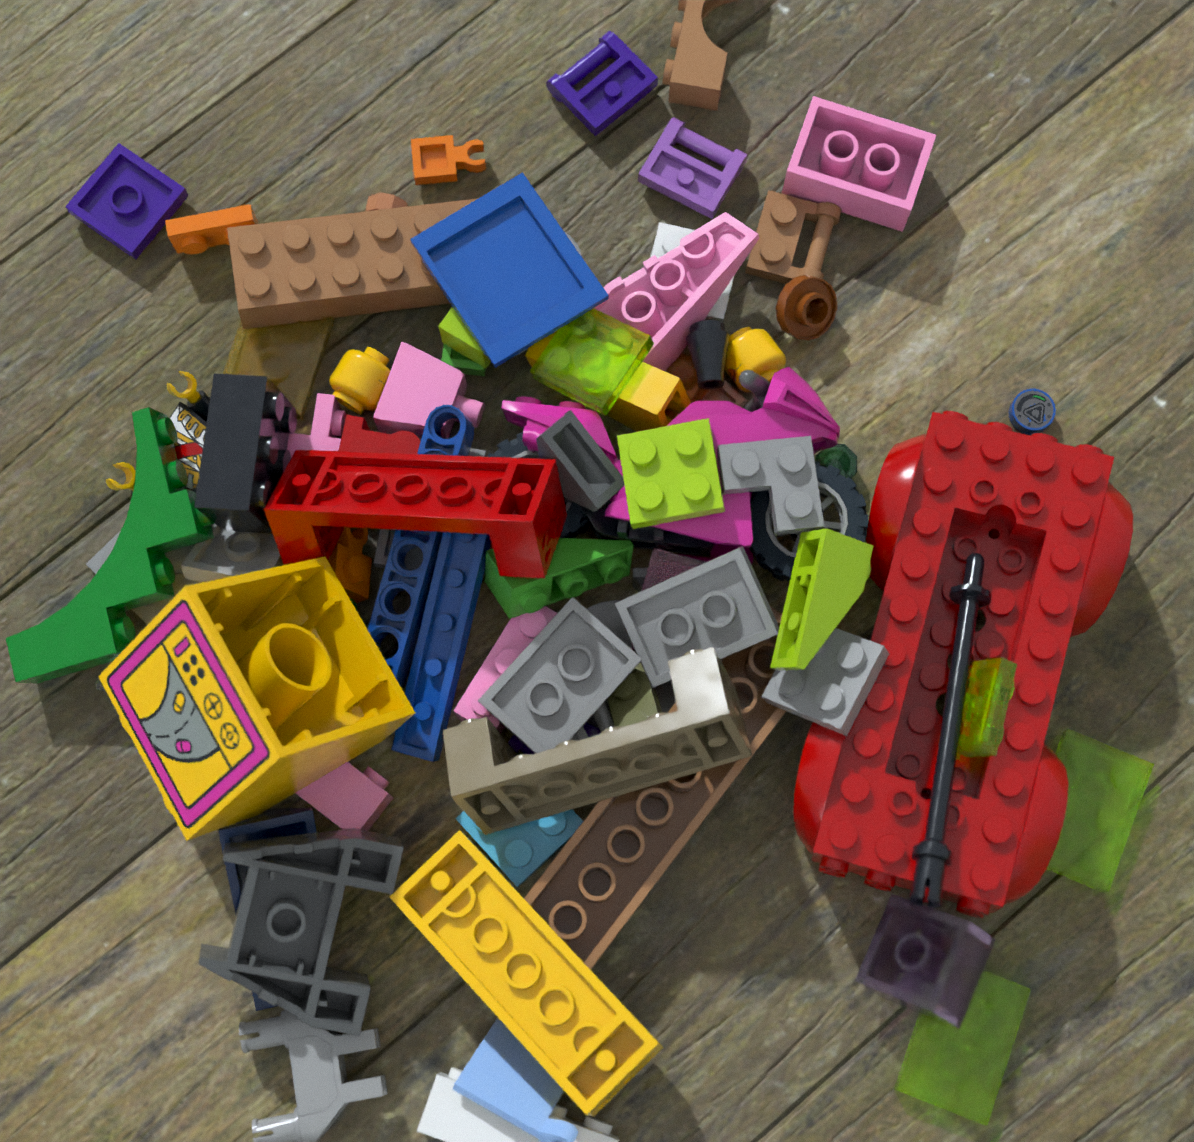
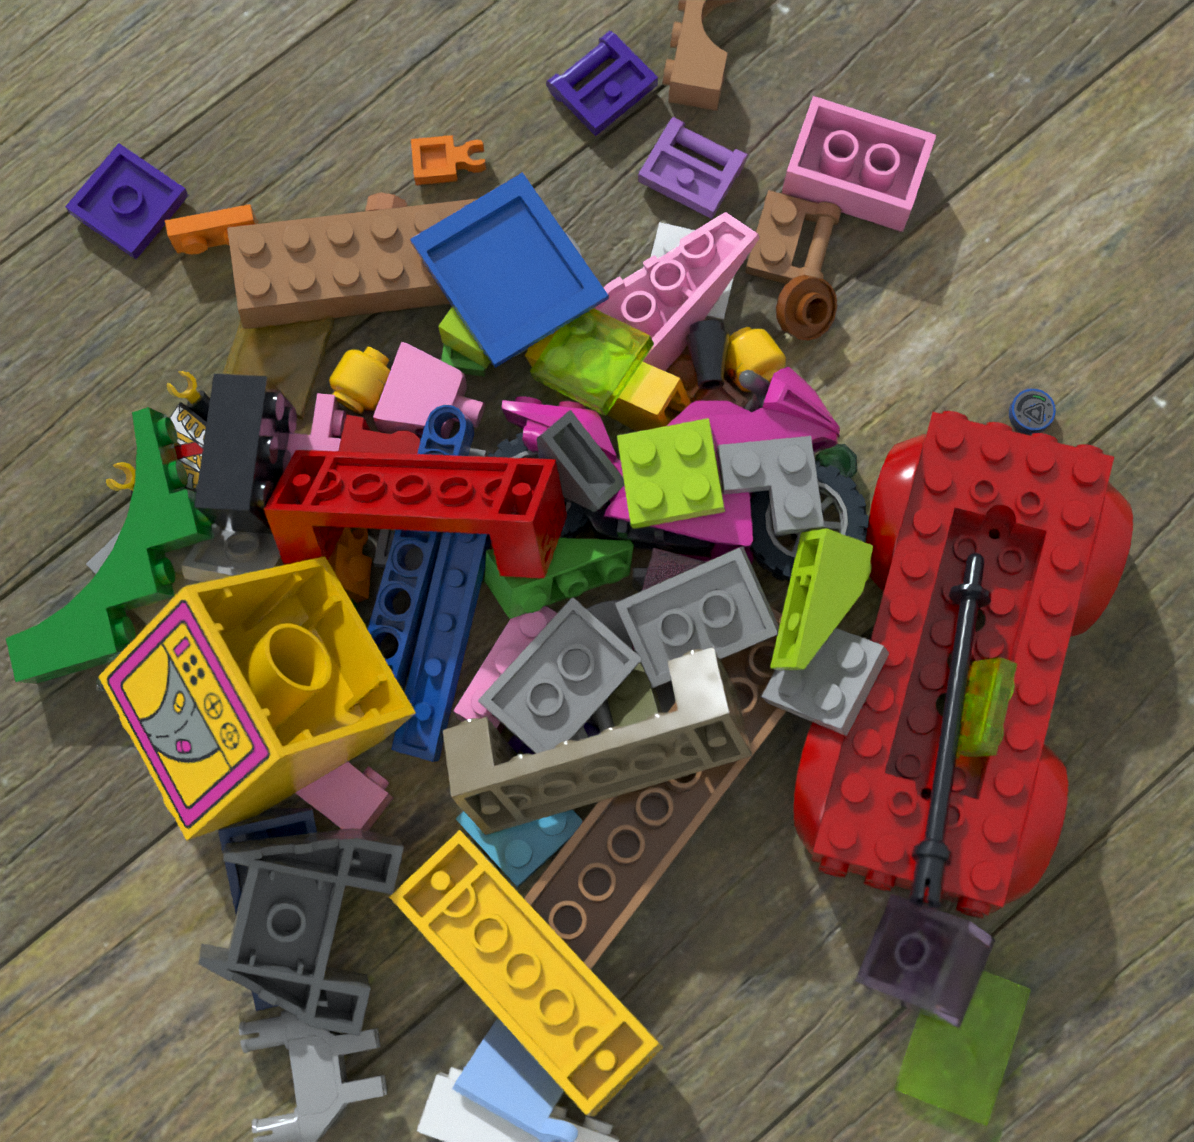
(1100, 808): clear neon green plate -> none

